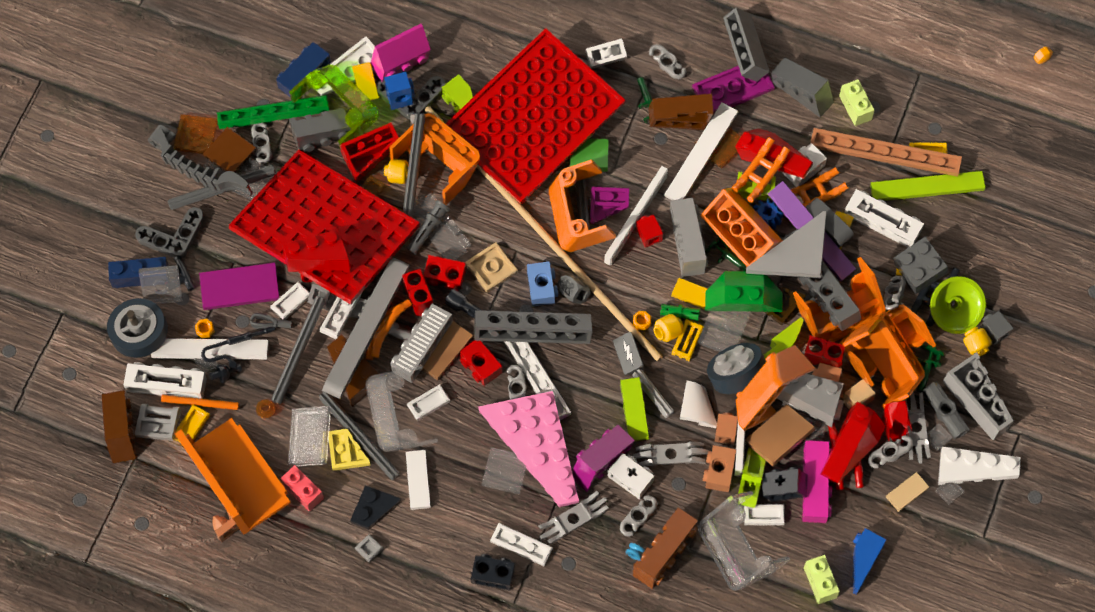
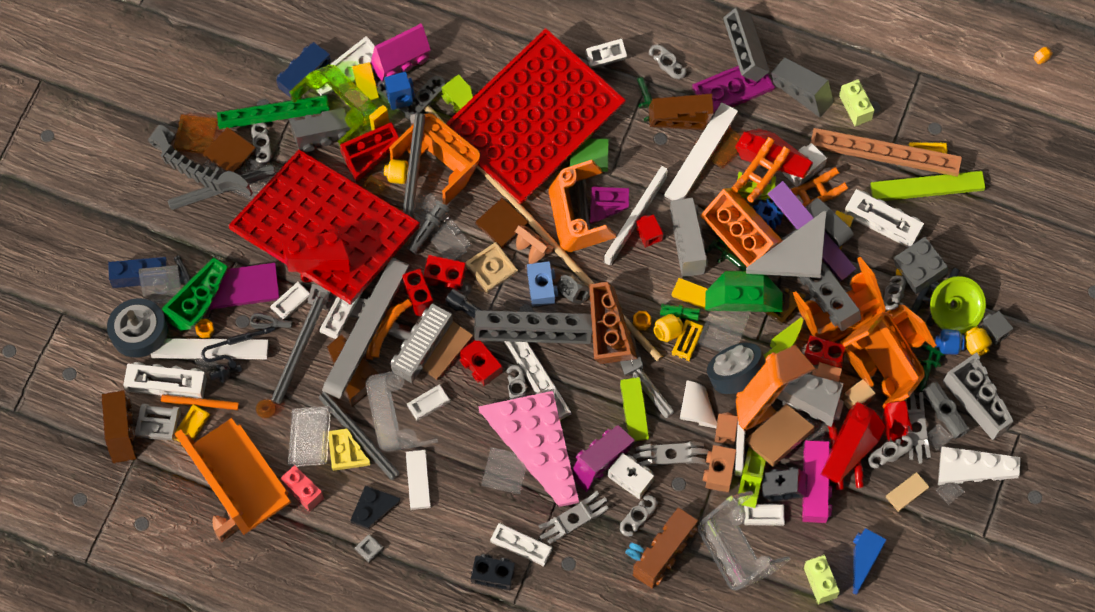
(177, 240): dark grey beam -> none
(195, 297): none -> green wedge
(379, 118): none -> yellow tile
(501, 222): none -> reddish brown tile
(539, 245): none -> nougat tile
(609, 328): none -> dark orange wedge
(950, 342): none -> blue head

